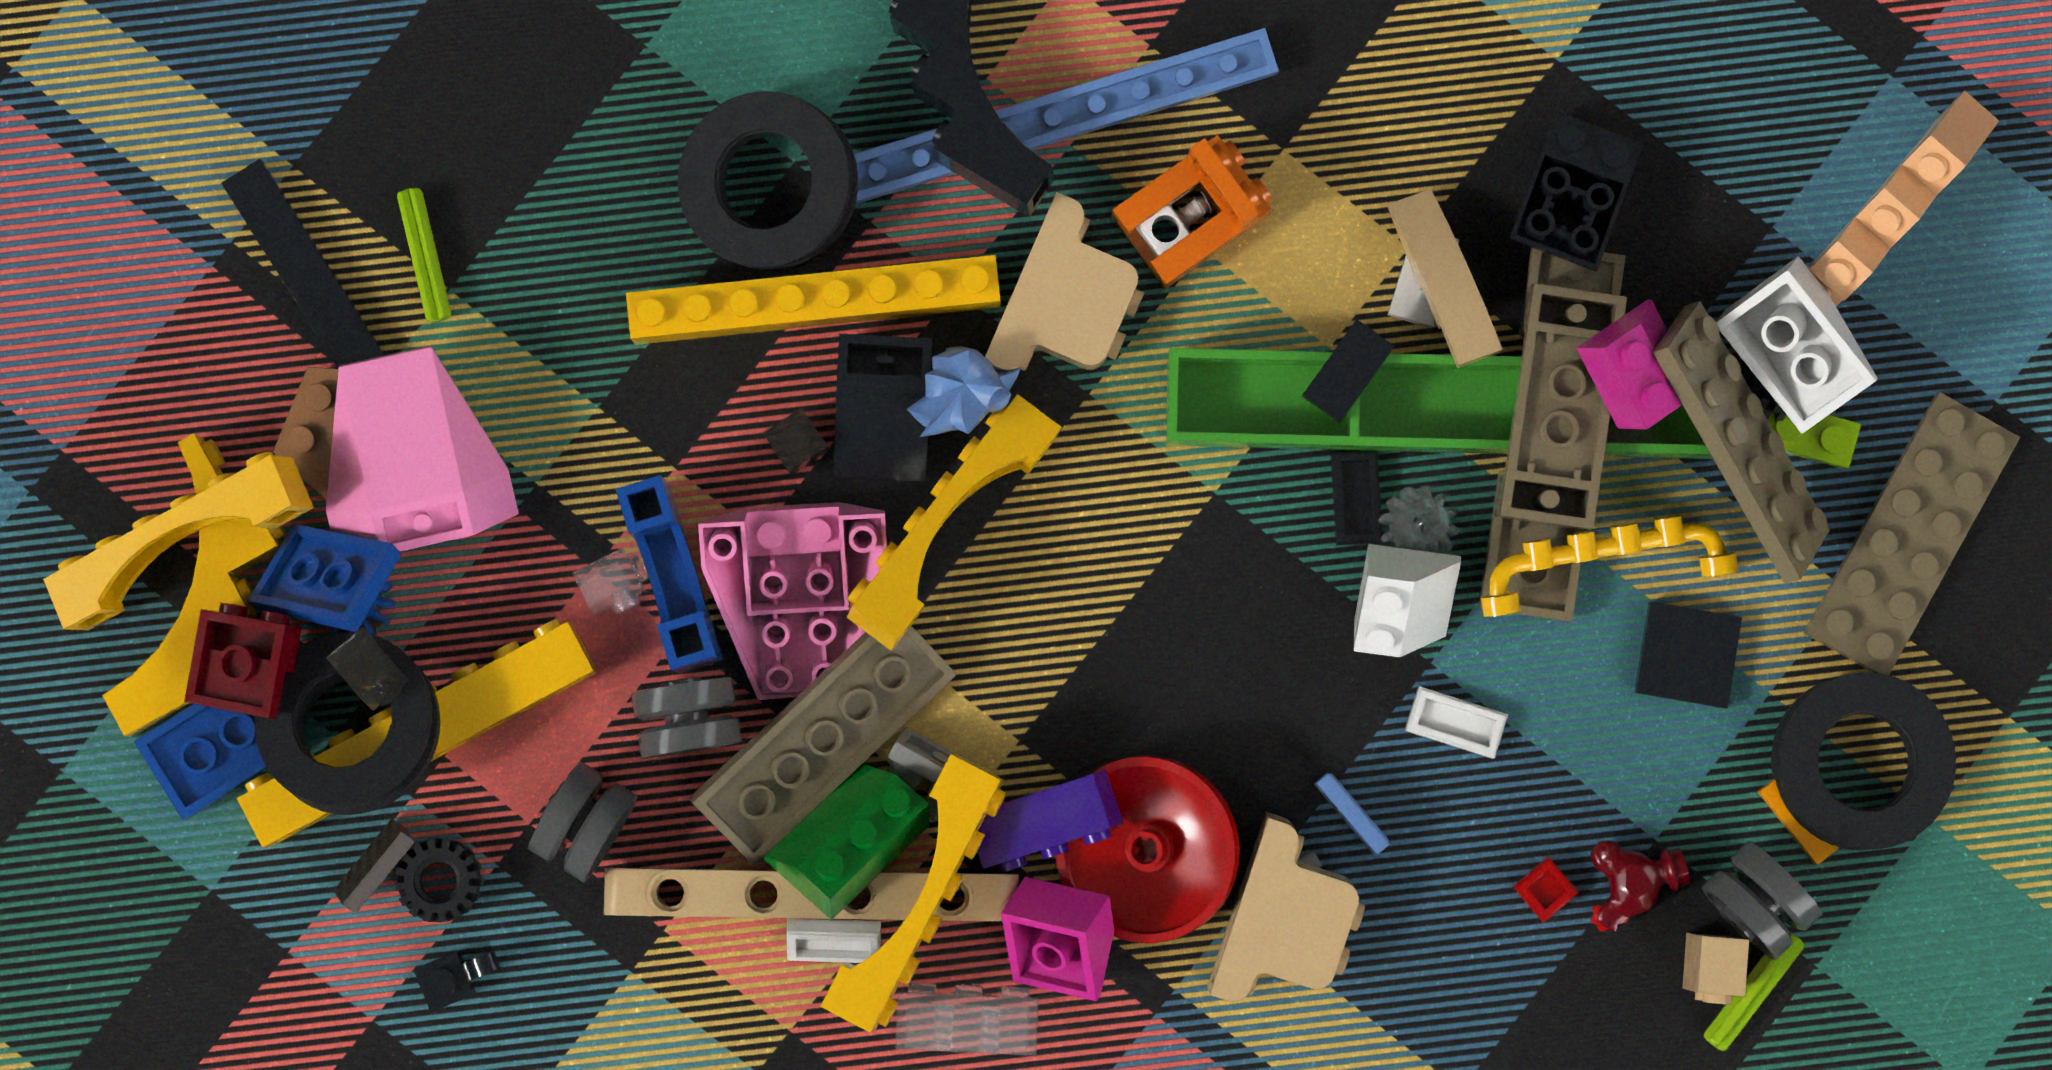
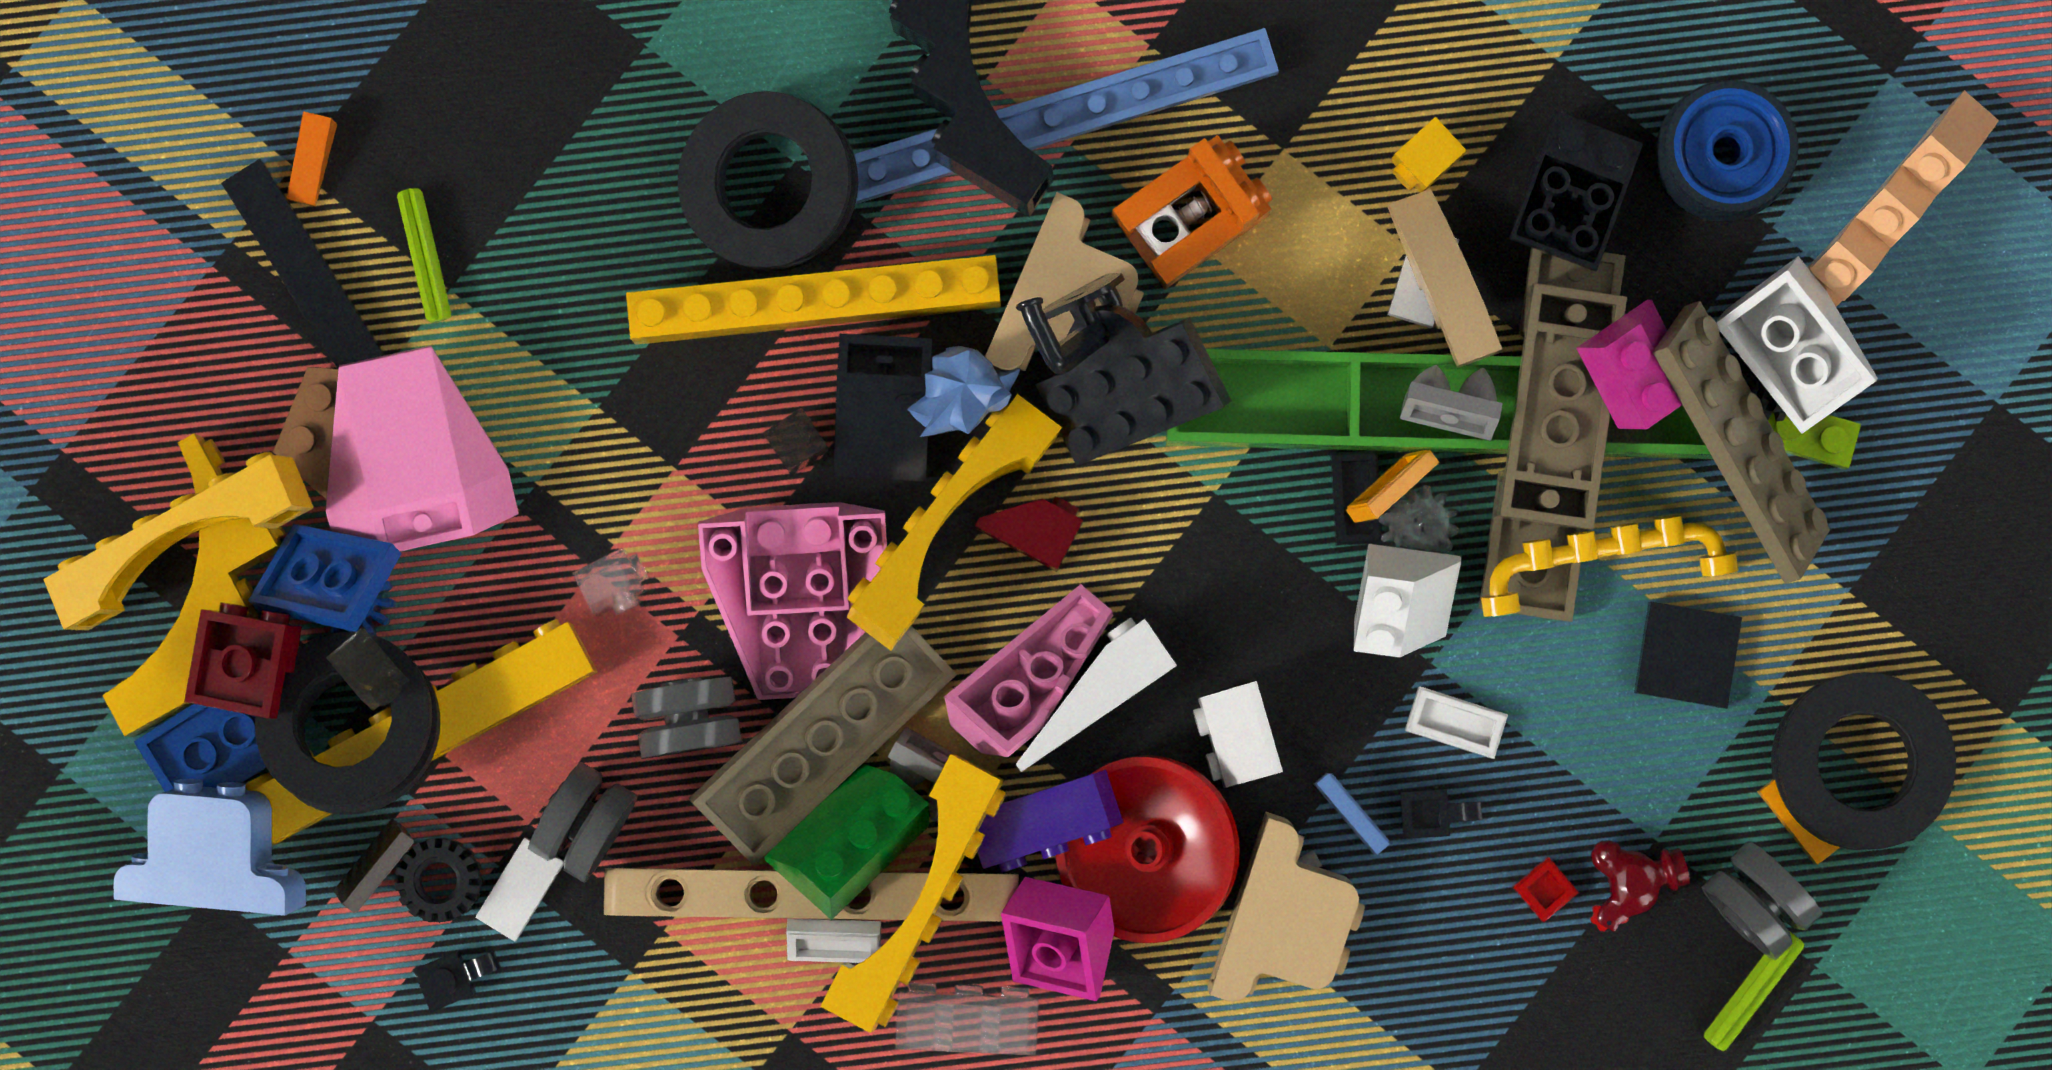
(211, 853): none -> brick
(311, 158): none -> orange piece
(518, 891): none -> white tile
(660, 536): blue arch -> none
(1027, 678): none -> bright pink wedge
(1035, 529): none -> dark red slope
(1115, 375): none -> black plate
(1118, 673): none -> white slope
(1238, 735): none -> white slope
(1348, 371): black tile -> none
(1392, 485): none -> light orange tile
(1427, 156): none -> yellow brick
(1429, 813): none -> black plate
(1467, 412): none -> light grey tile
(1715, 967): tan brick -> none
(1754, 128): none -> blue wheel
(1911, 535): dark tan plate -> none

